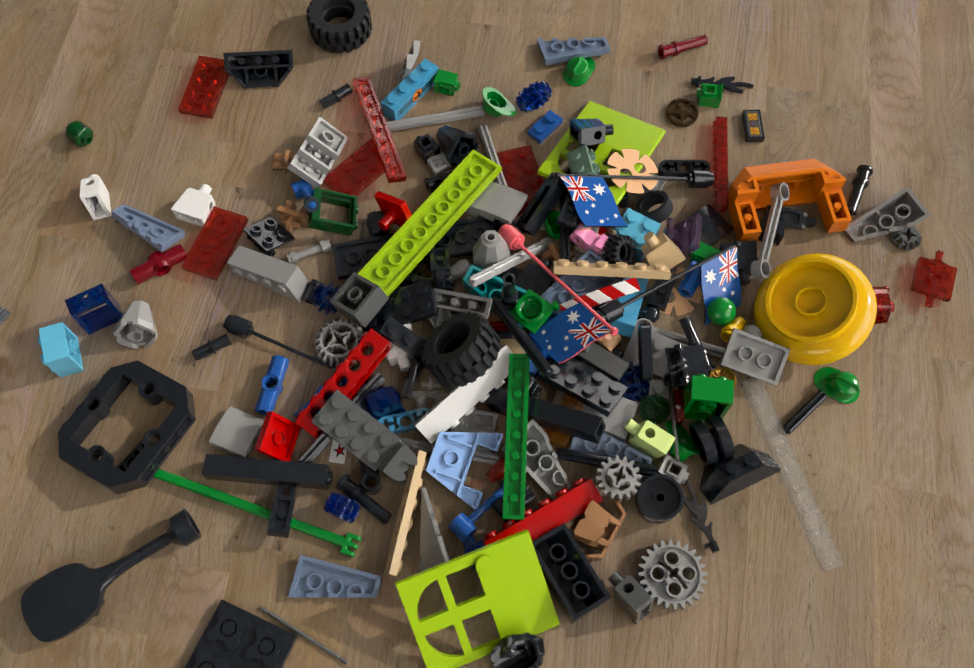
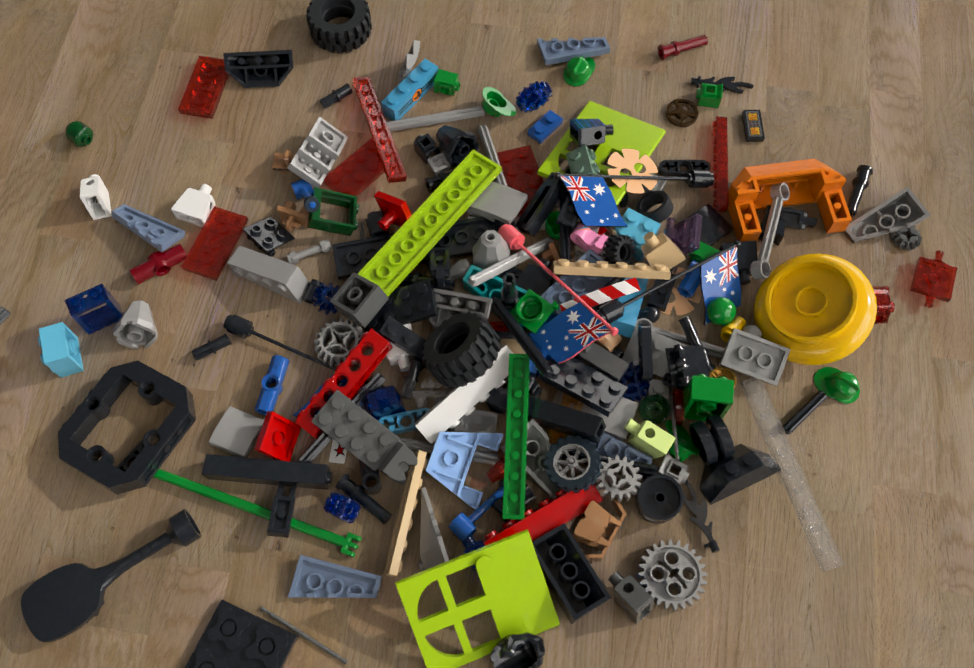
(564, 446): none -> black wheel

